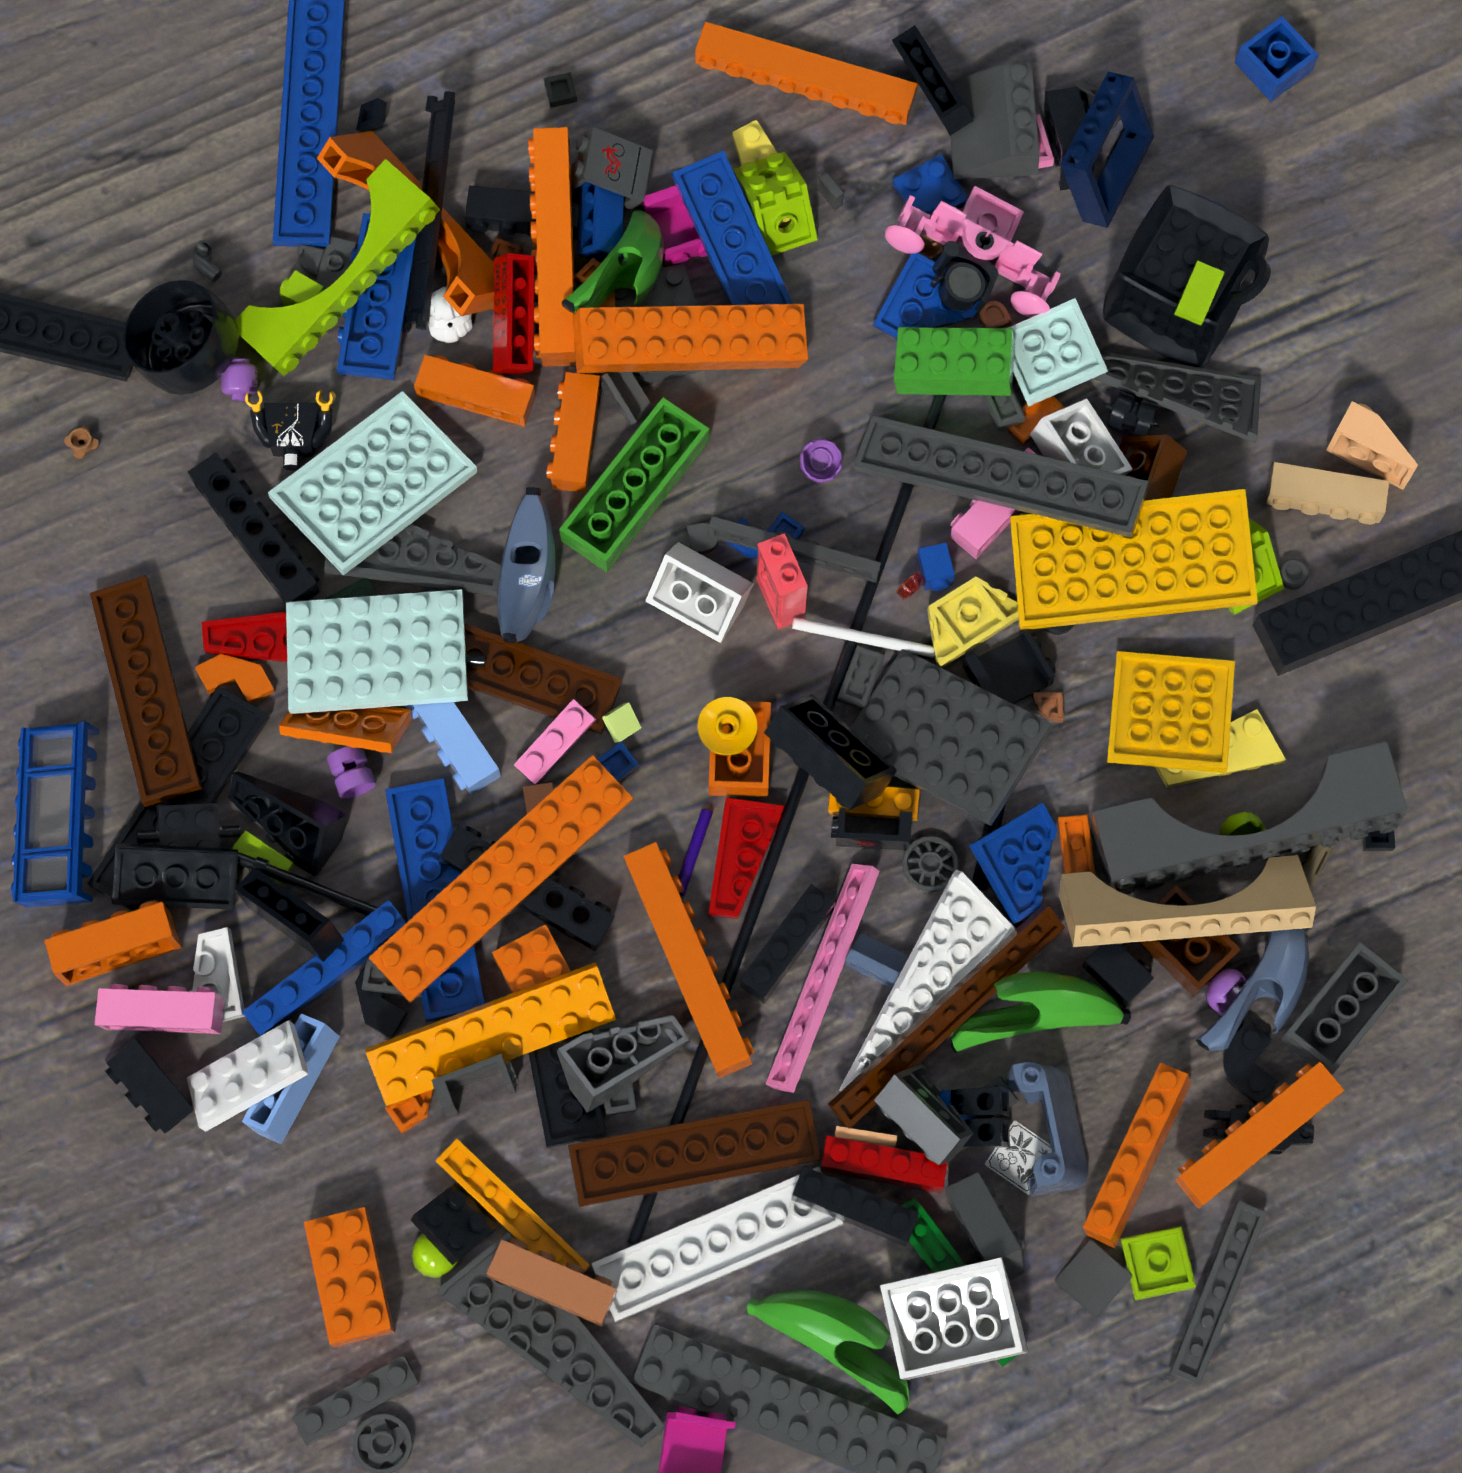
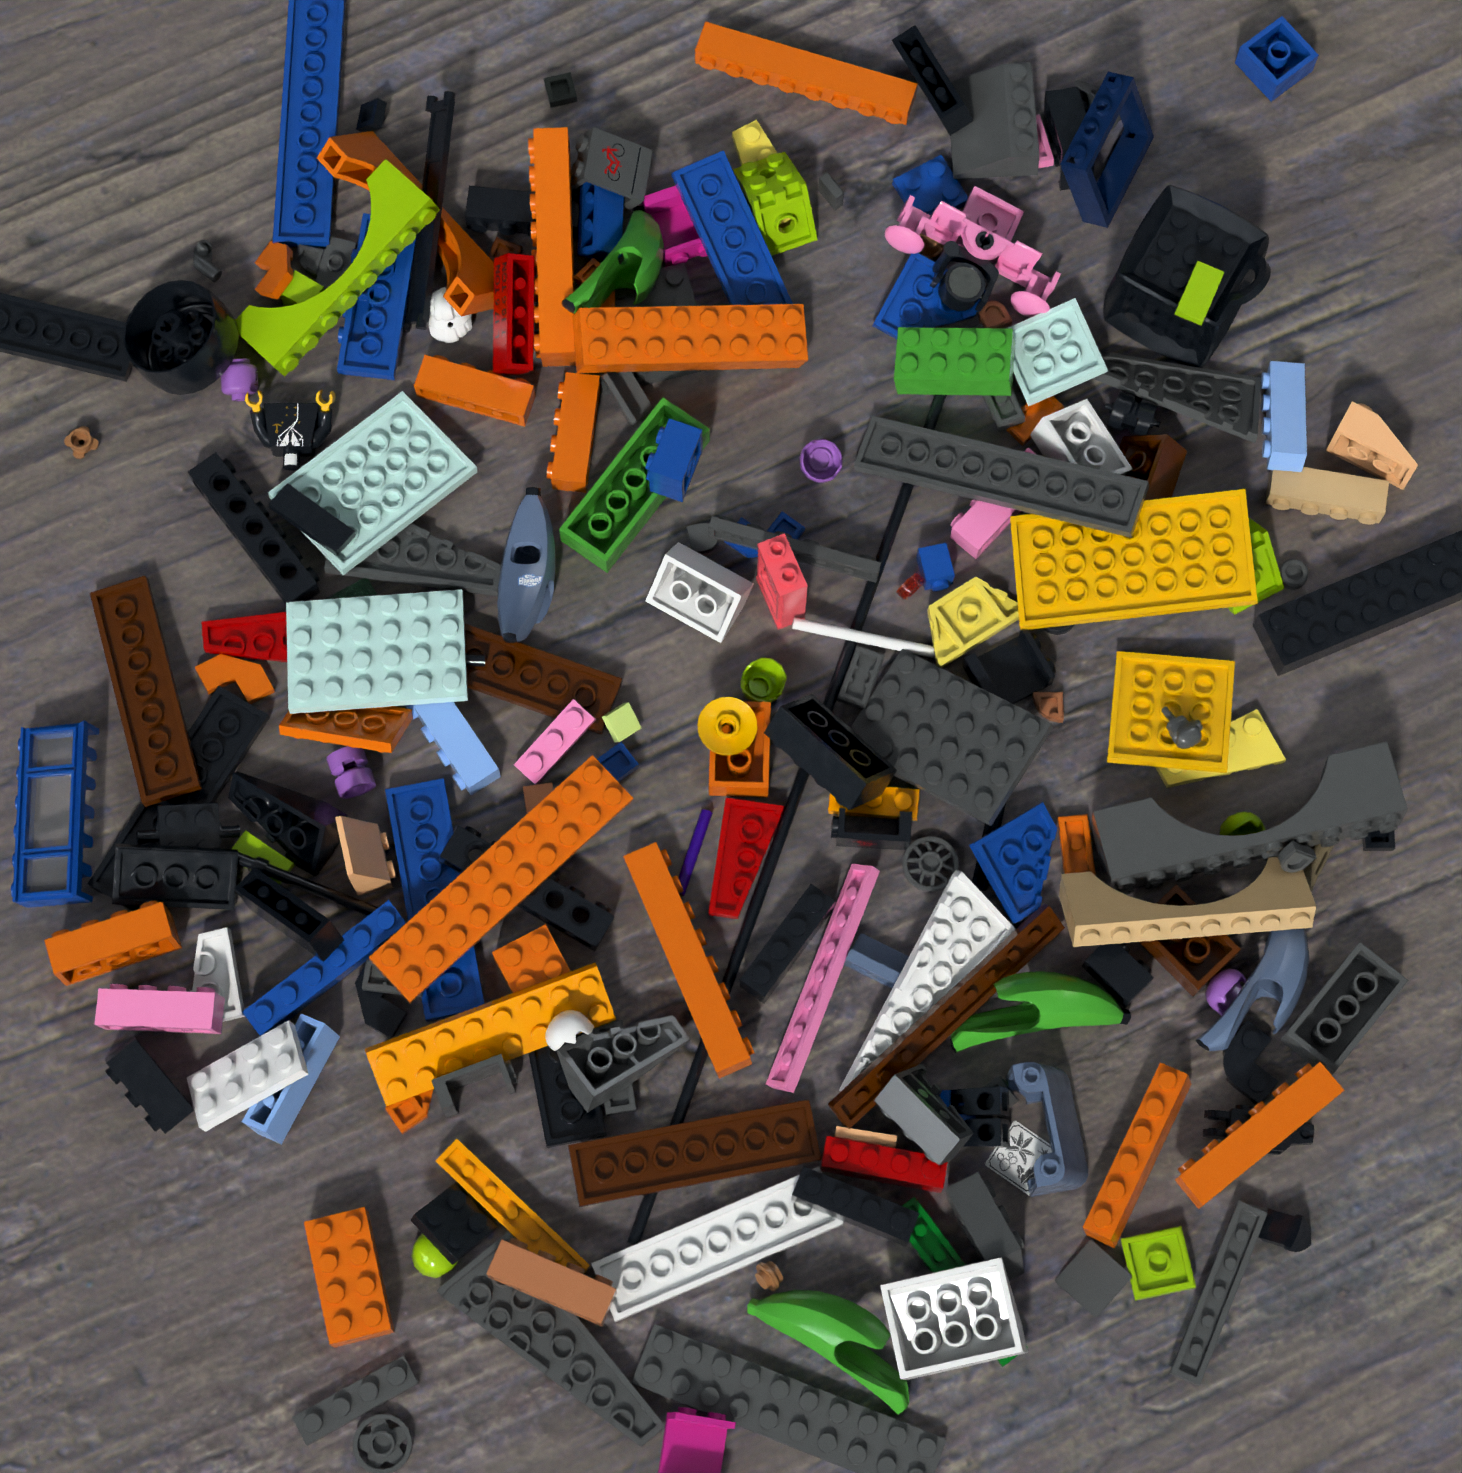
(277, 261): none -> orange tile
(312, 519): none -> black tile
(365, 855): none -> light nougat slope
(565, 1028): none -> white hair
(675, 459): none -> blue brick
(763, 680): none -> lime hair
(768, 1275): none -> medium nougat plate
(1183, 733): none -> dark grey piece
(1285, 416): none -> light blue brick
(1286, 1231): none -> black tile
(1296, 857): none -> dark grey tile

